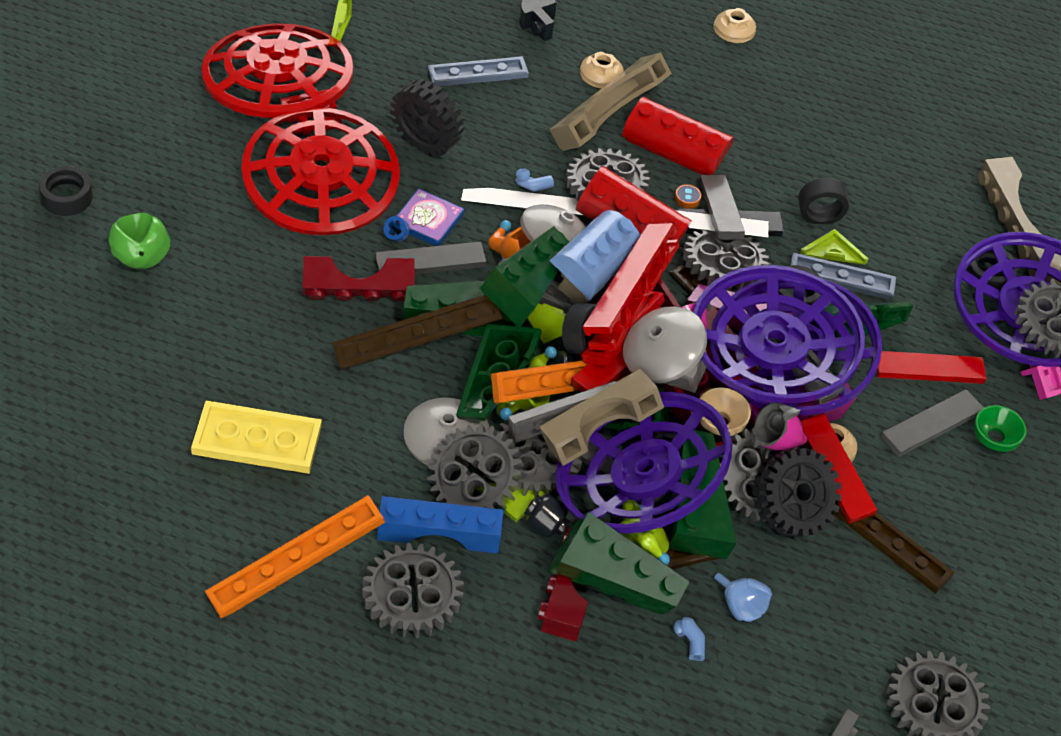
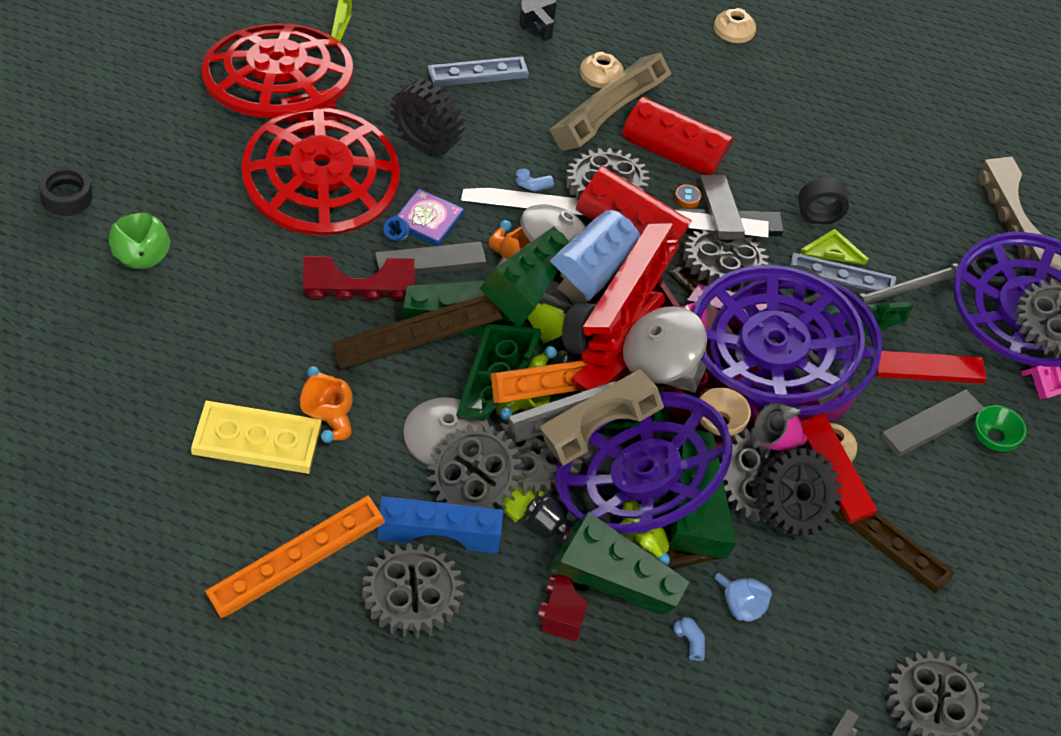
(330, 401): none -> orange piece
(909, 285): none -> dark grey bar

